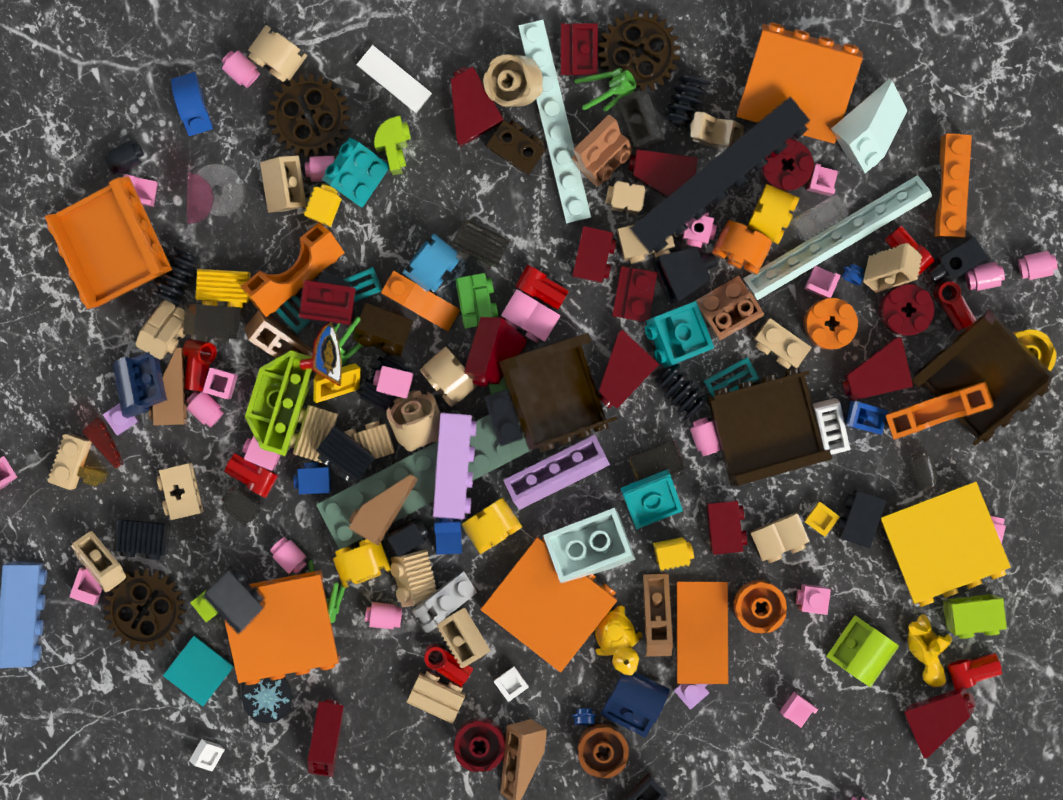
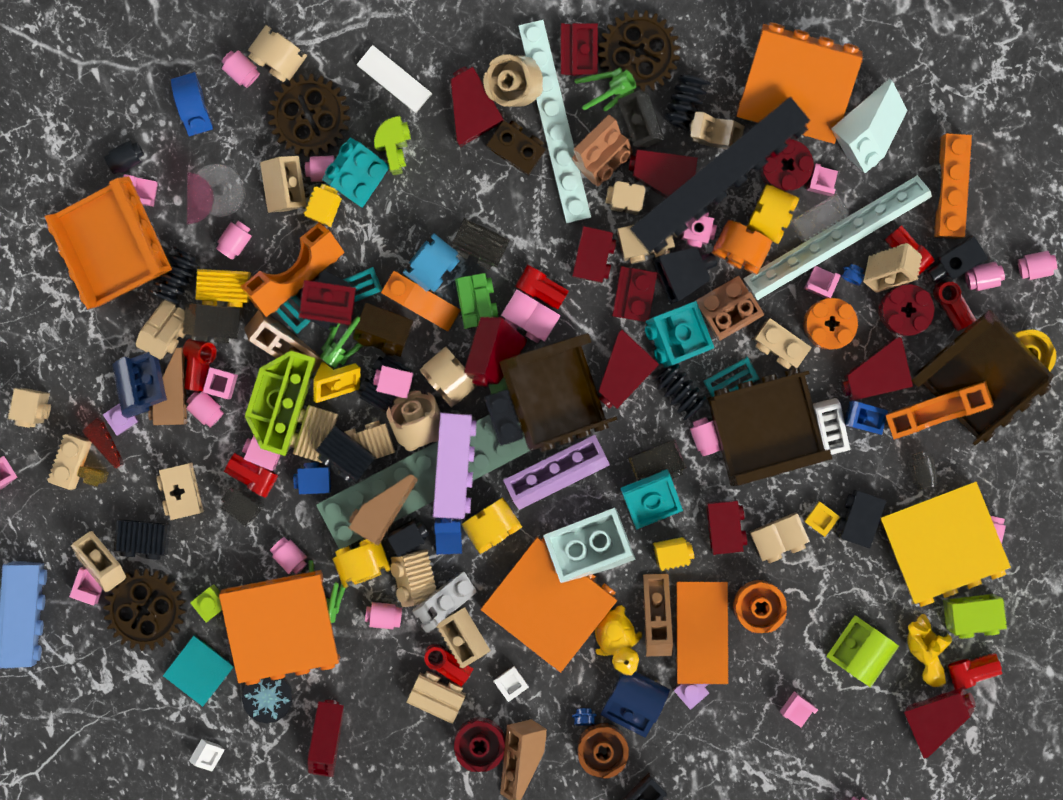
(29, 407): none -> tan brick
(234, 239): none -> bright pink brick
(235, 599): black slope -> none
(326, 355): shield -> none
(813, 599): bright pink brick -> none

